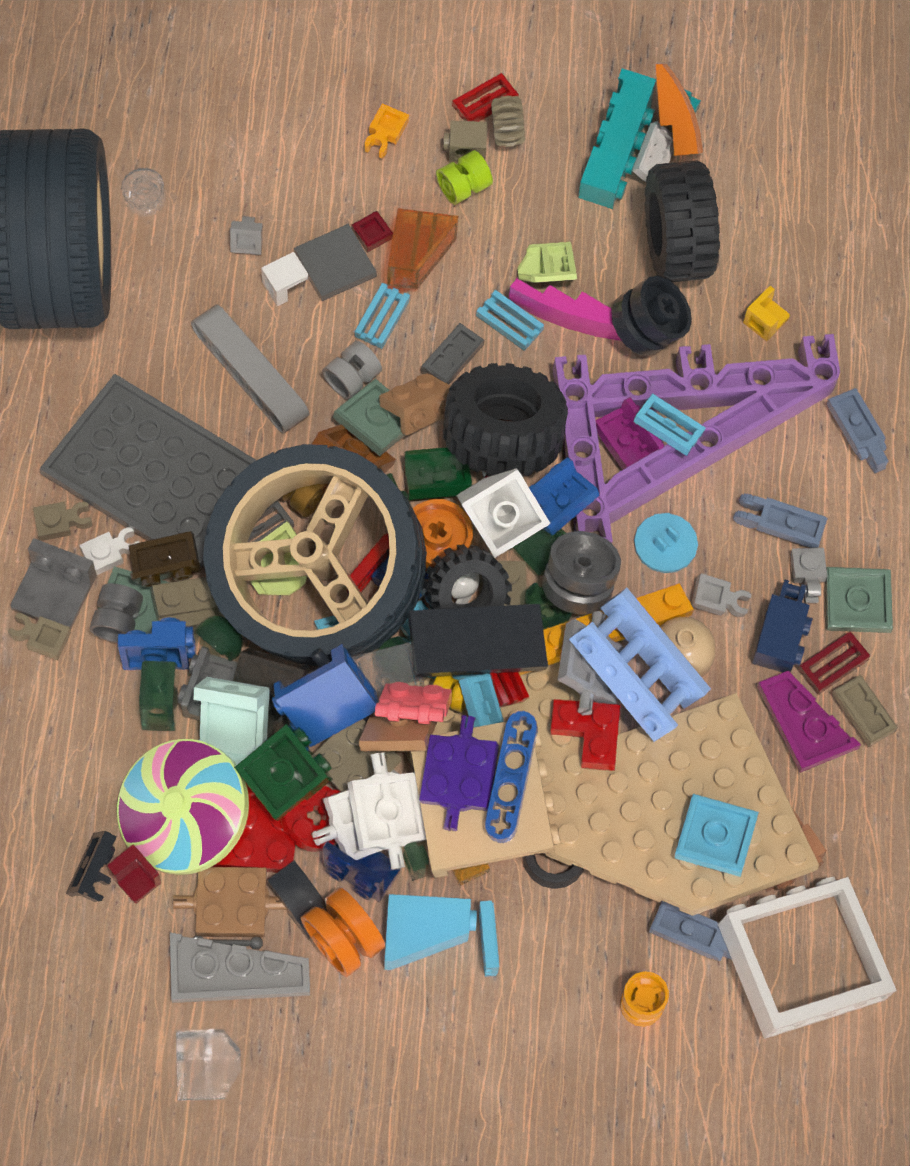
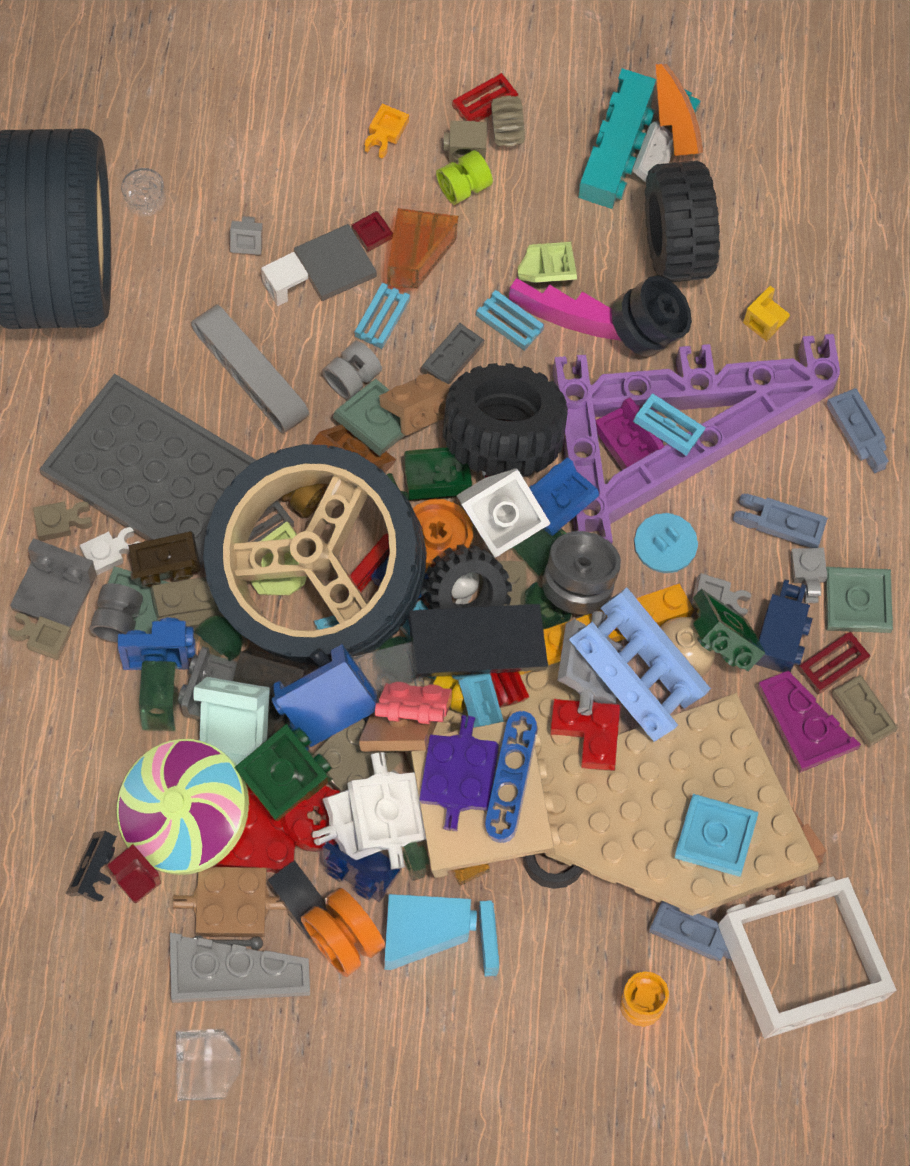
(726, 632): none -> dark green plate

